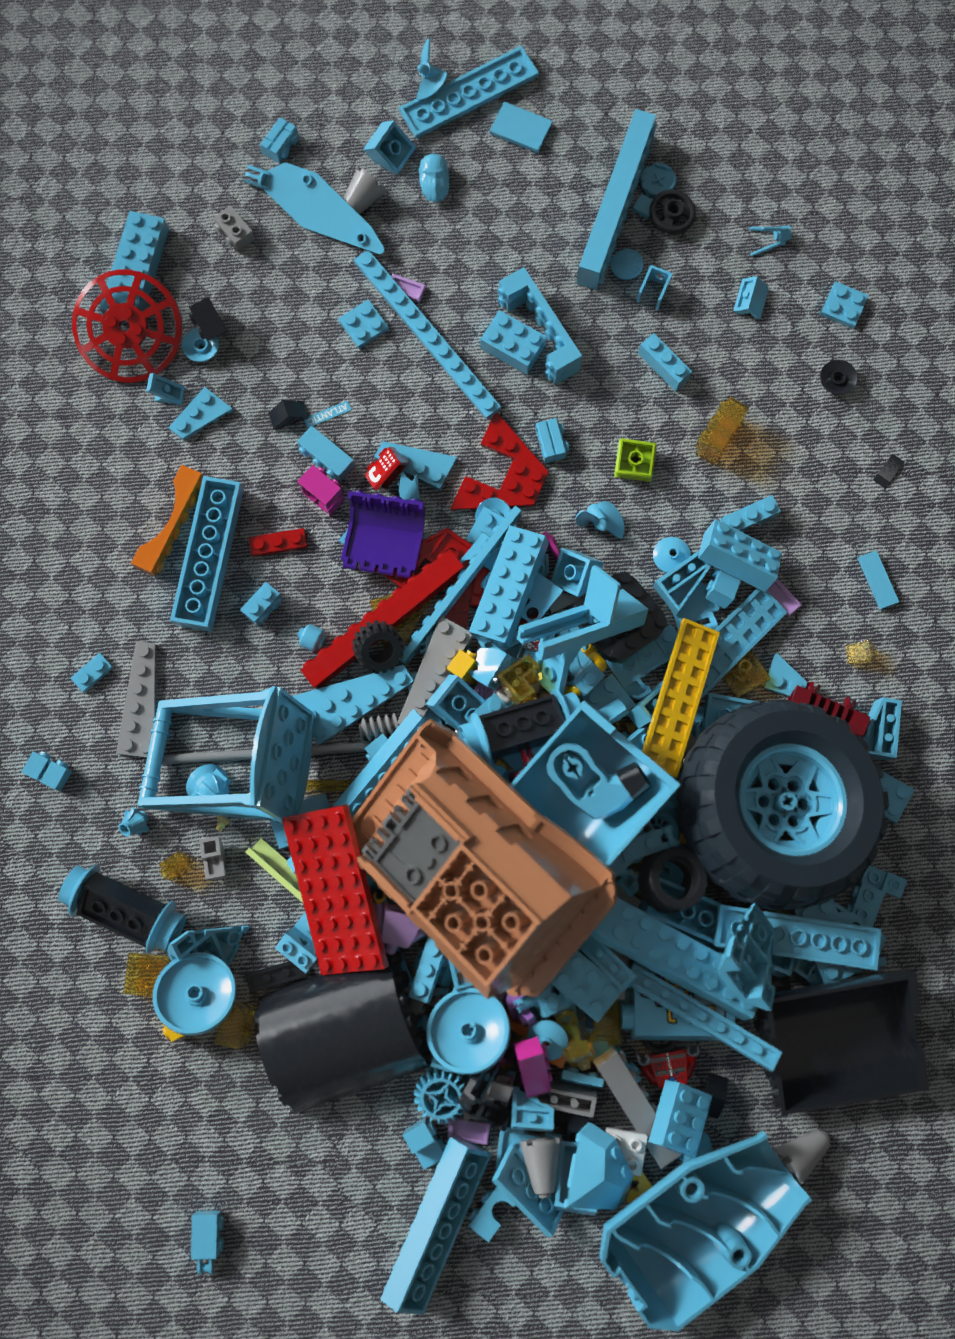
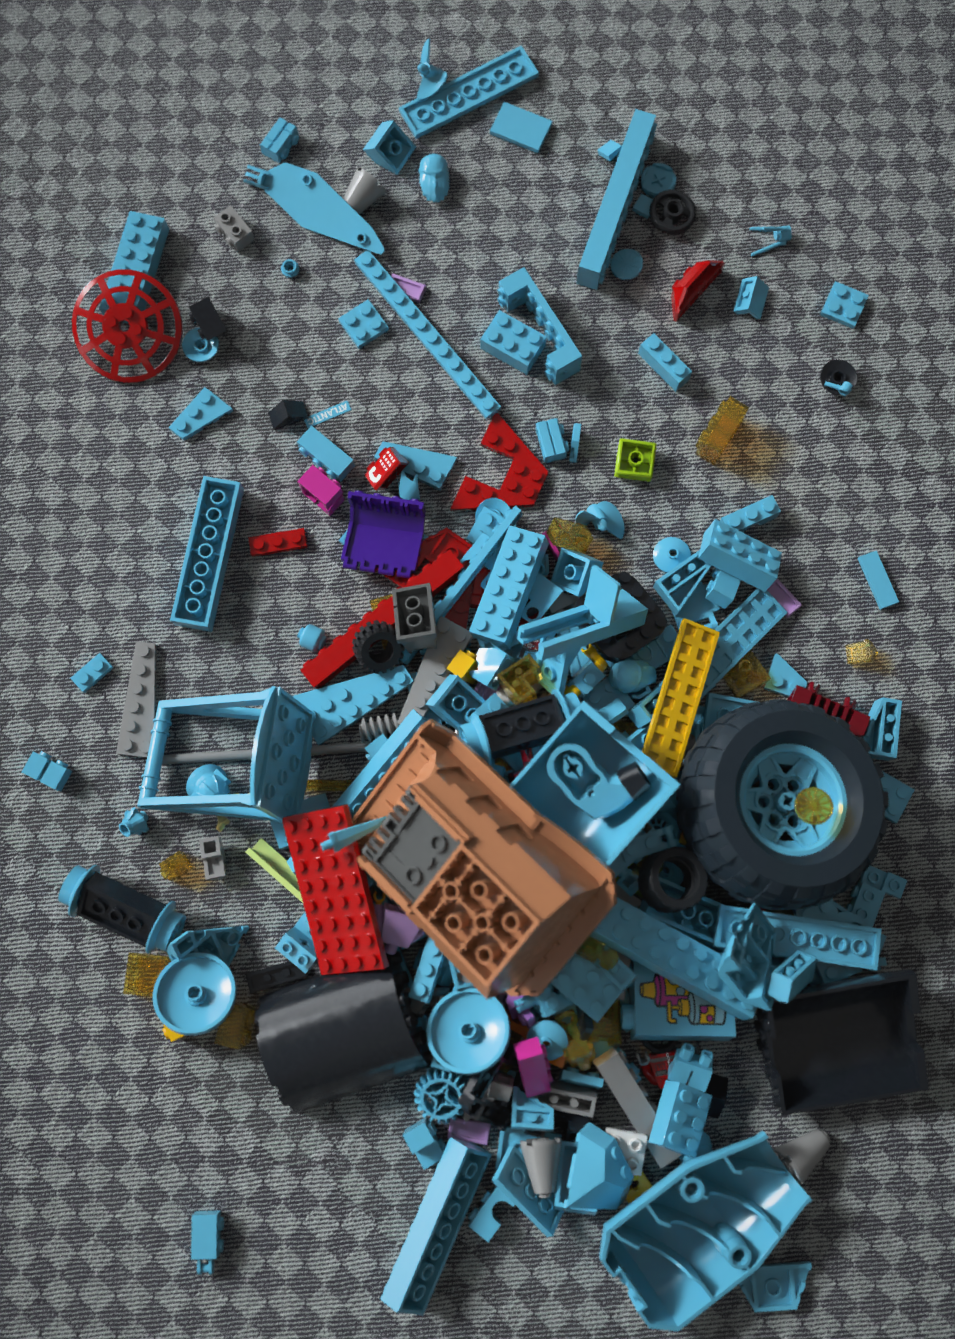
(151, 555): orange arch -> none
(165, 389): medium azure slope -> none
(262, 604): medium azure brick -> none
(290, 264): none -> medium azure plate
(346, 836): none -> medium azure bar
(415, 617): none -> dark grey piece
(569, 535): none -> clear yellow brick
(575, 442): none -> medium azure tile
(594, 949): none -> clear yellow plate
(609, 150): none -> medium azure tile
(631, 675): none -> medium azure hair
(651, 274): medium azure piece -> none
(691, 1068): none -> medium azure hips
(693, 284): none -> red wedge
(705, 1018): medium azure plate -> none
(776, 1286): none -> medium azure wing
(792, 976): none -> medium azure brick
(813, 806): none -> clear yellow wheel
(843, 390): none -> medium azure hand
(888, 471): black sticker -> none

